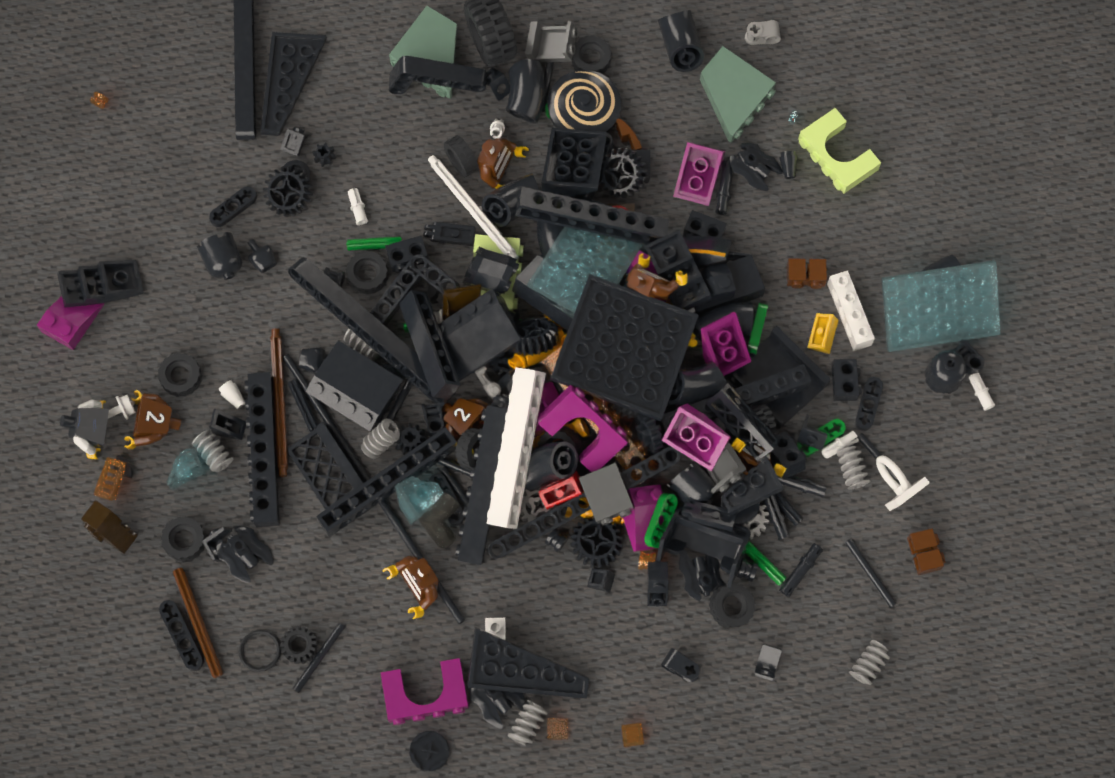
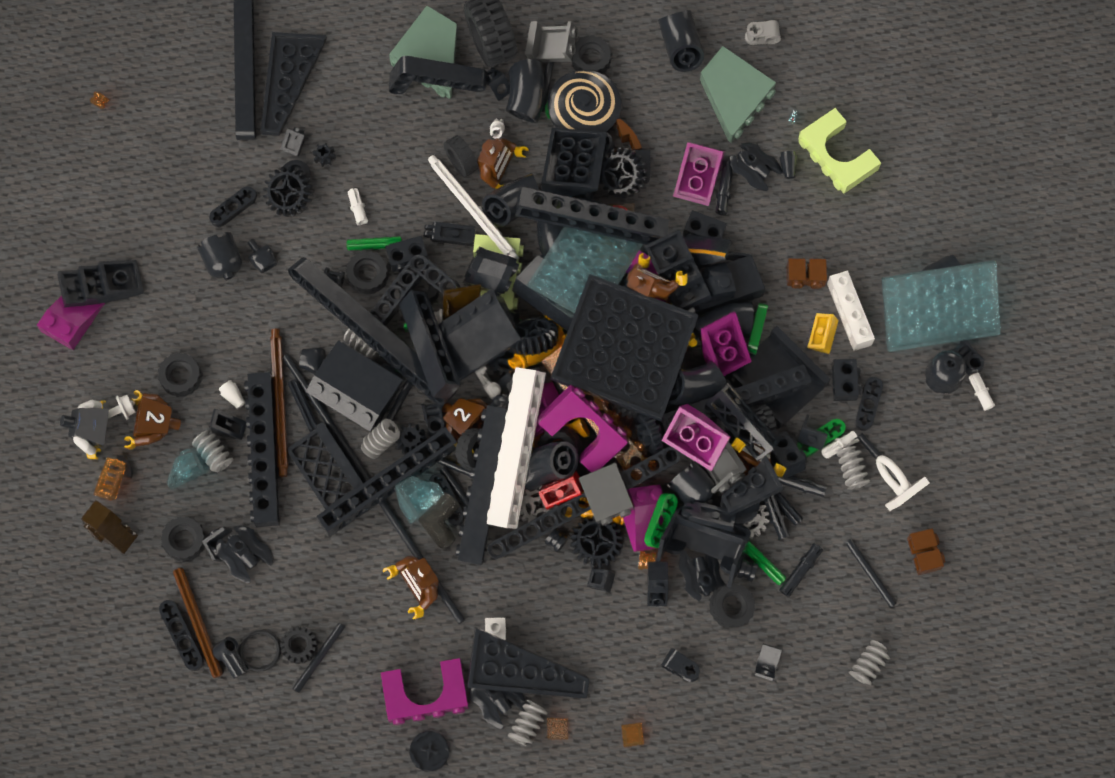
(227, 652): none -> black piece

